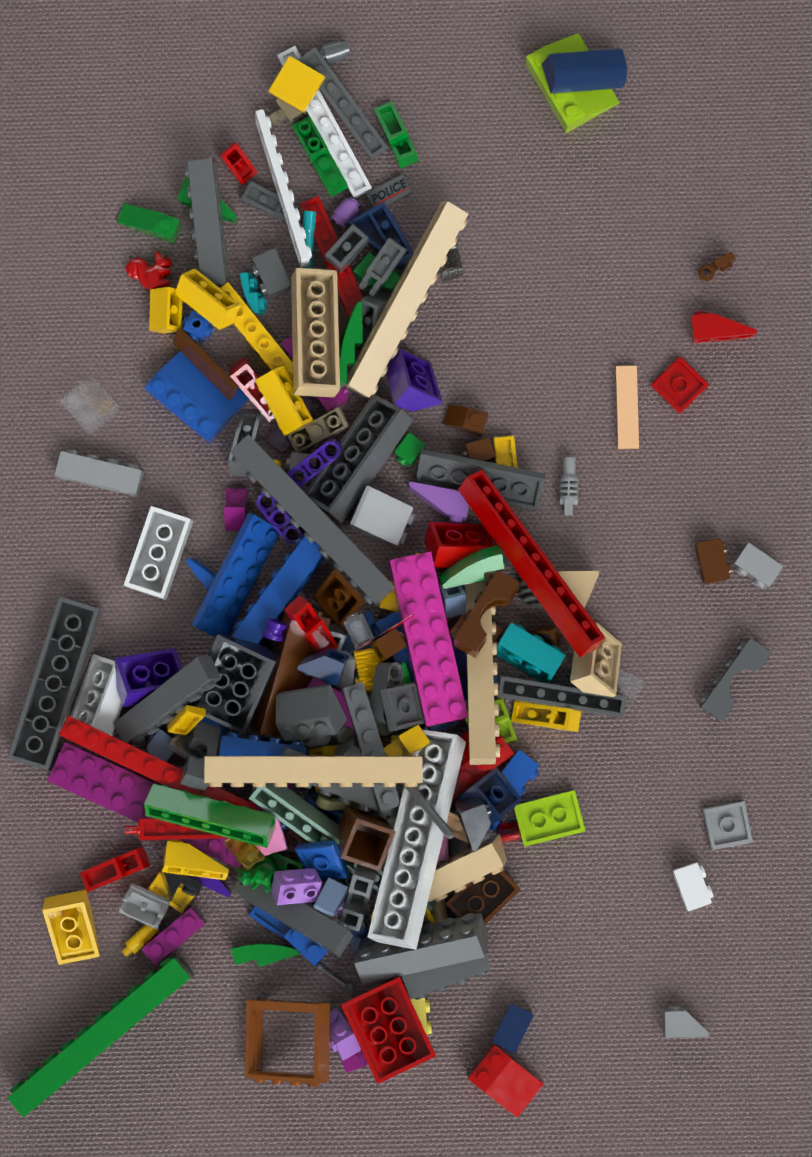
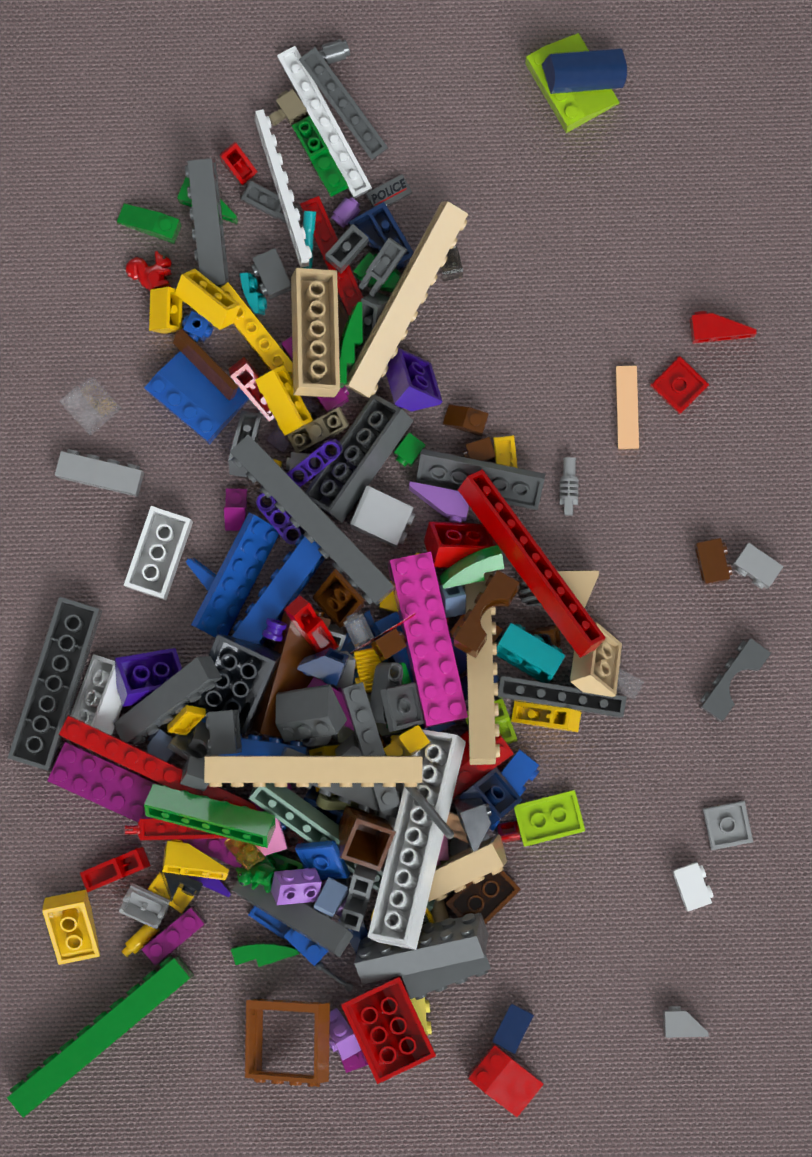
(224, 732): none -> dark grey brick
(296, 84): yellow tile -> none
(396, 134): green slope -> none
(723, 263): reddish brown plate -> none

